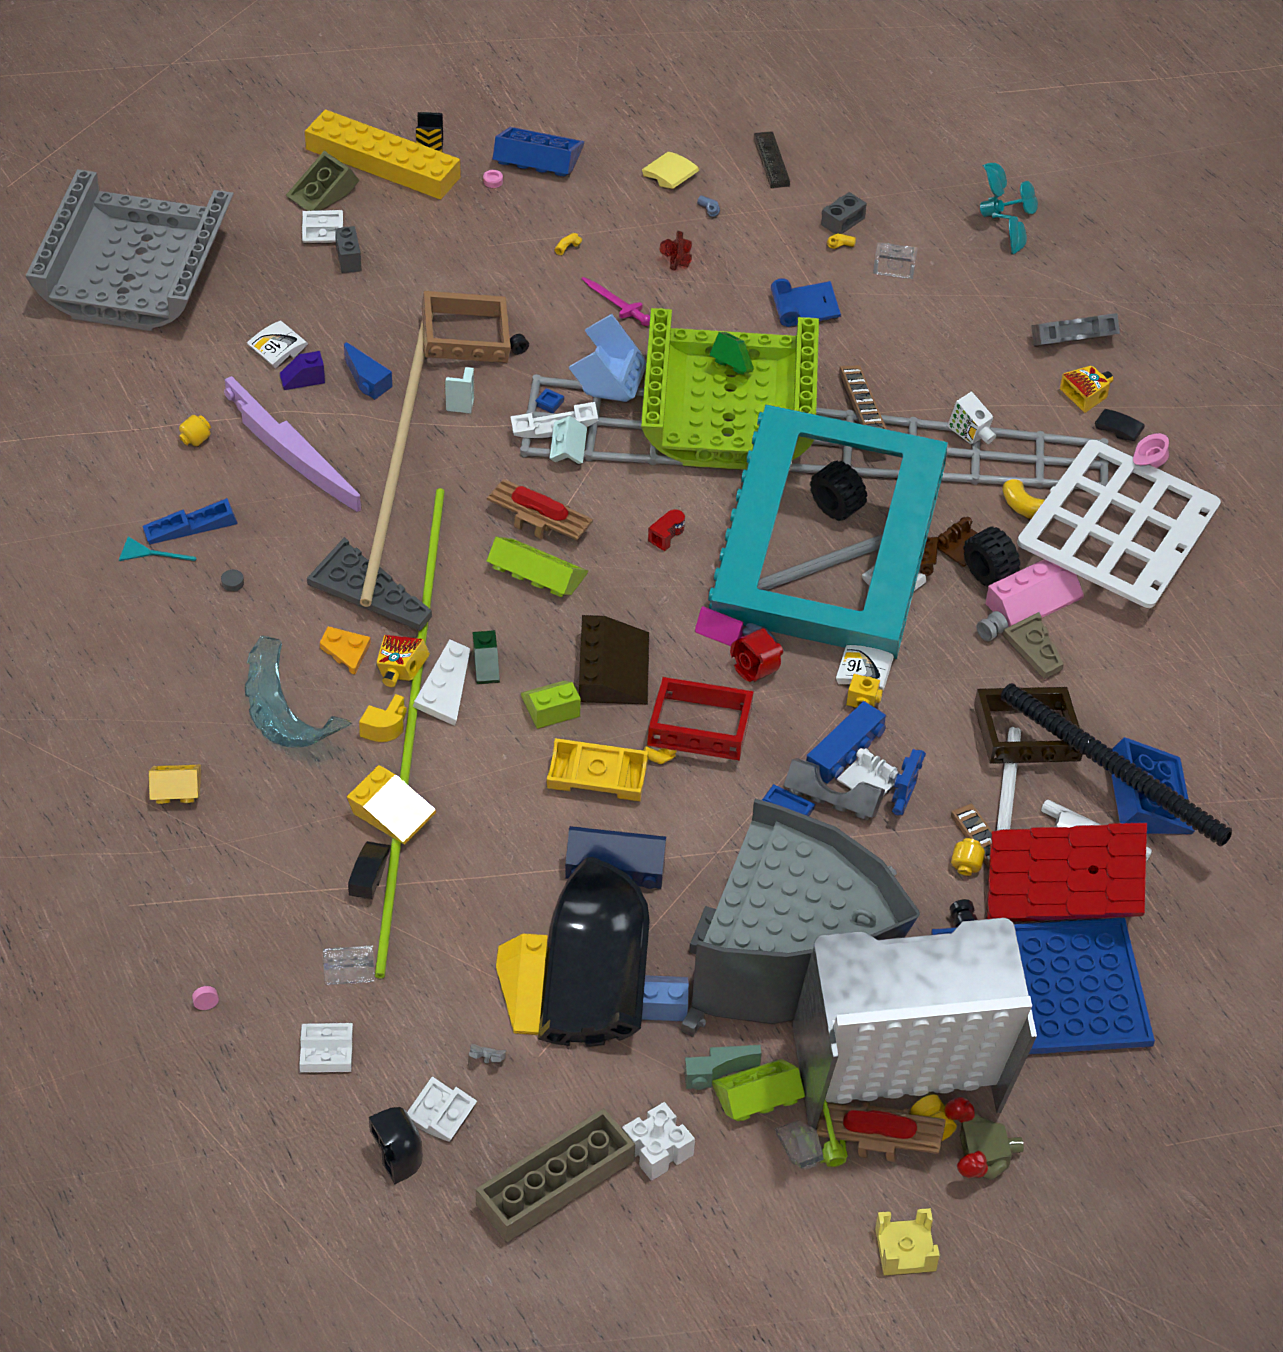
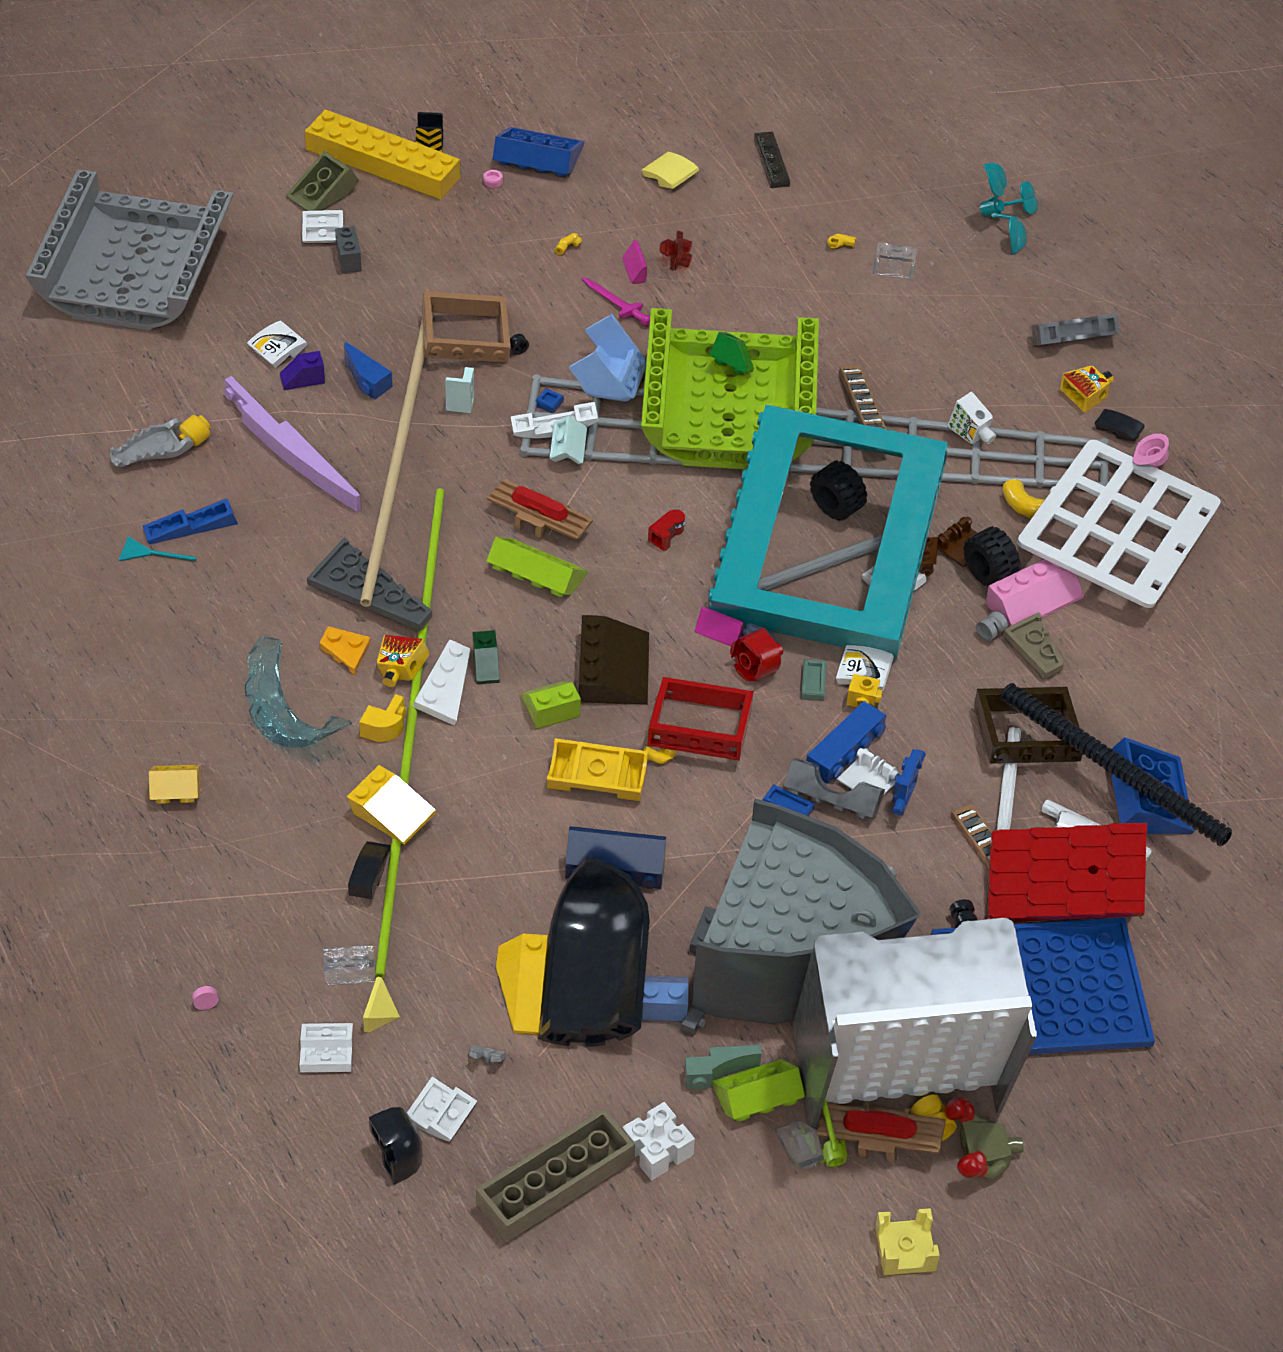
(151, 444): none -> light grey animal
(232, 580): dark grey tile -> none
(380, 1007): none -> light yellow slope
(635, 263): none -> dark pink slope
(710, 204): sand blue arm -> none
(804, 301): blue door -> none
(813, 680): none -> sand green tile
(843, 213): dark grey brick -> none
(968, 856): yellow head -> none

